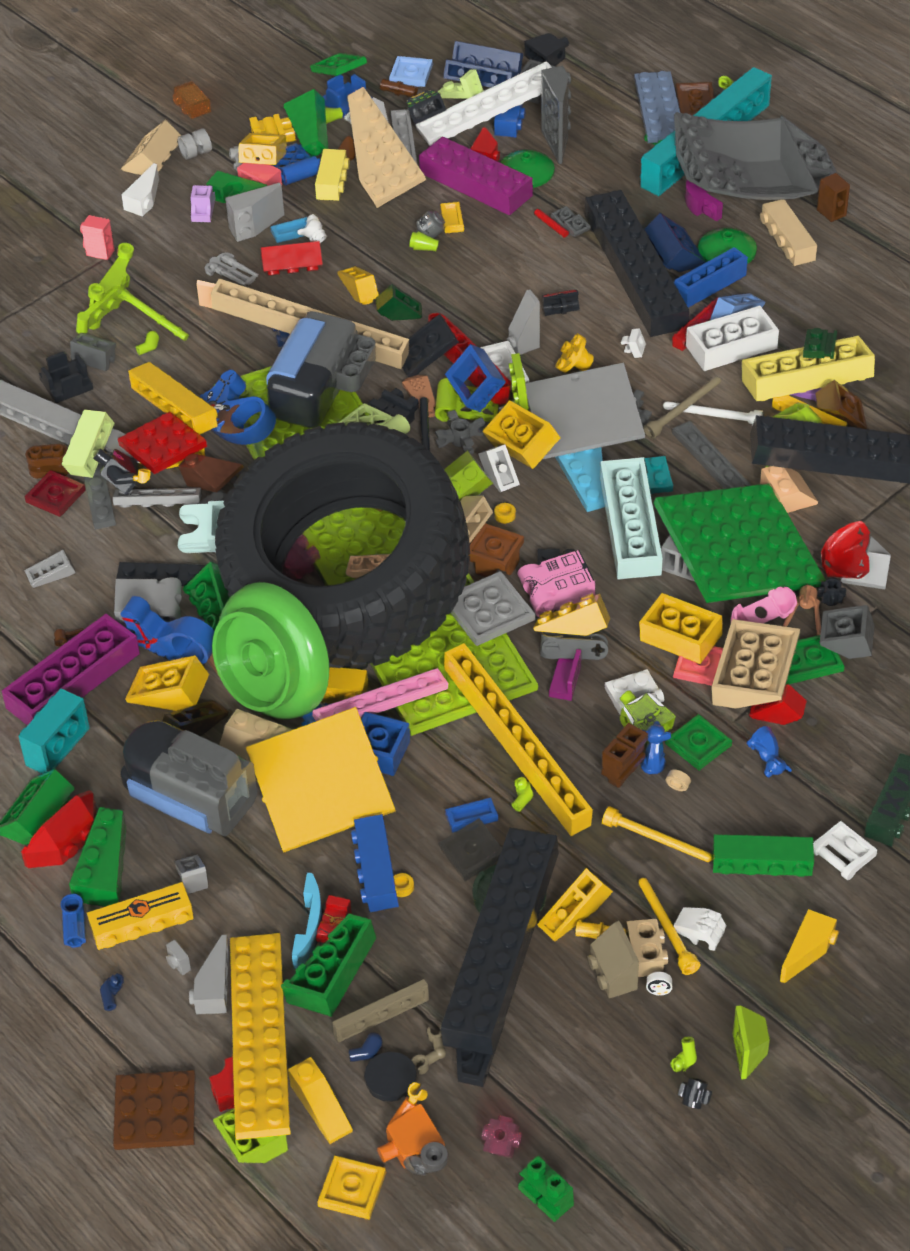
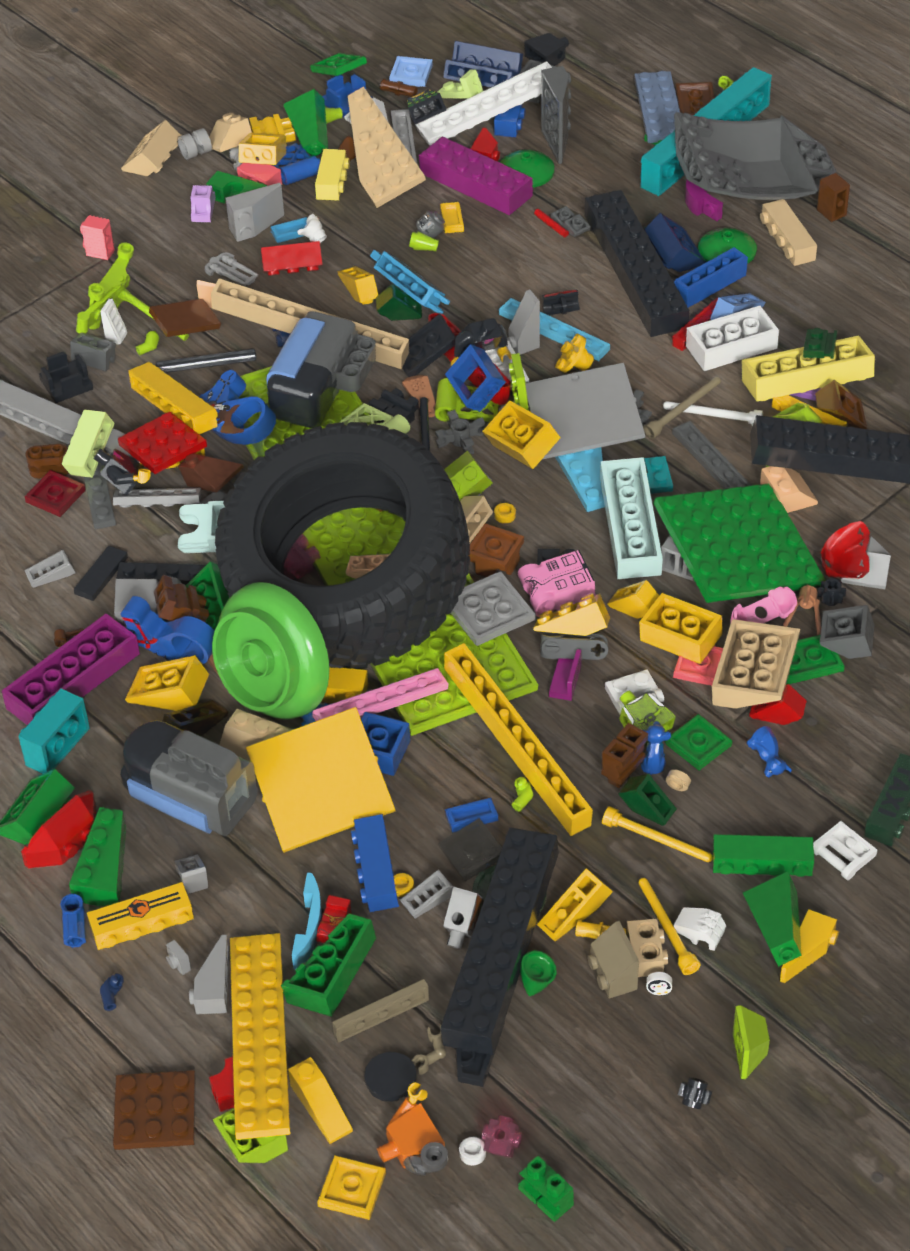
(100, 573): none -> black tile
(112, 323): none -> white slope
(141, 194): white slope -> none
(179, 601): none -> reddish brown hips
(184, 317): none -> reddish brown tile
(191, 100): clear orange brick -> none
(207, 360): none -> black axle
(229, 132): none -> tan slope
(368, 1050): dark blue arm -> none
(409, 281): none -> dark azure hinge
(430, 883): none -> light grey slope
(464, 906): none -> torso
(472, 1151): none -> white tile
(485, 335): none -> black torso
(499, 467): white slope -> none
(537, 971): none -> green piece
(559, 330): none -> medium azure plate
(634, 599): none -> yellow slope
(635, 343): white tile -> none
(647, 799): none -> dark green slope
(687, 1057): lime arm -> none
(777, 915): none -> green slope

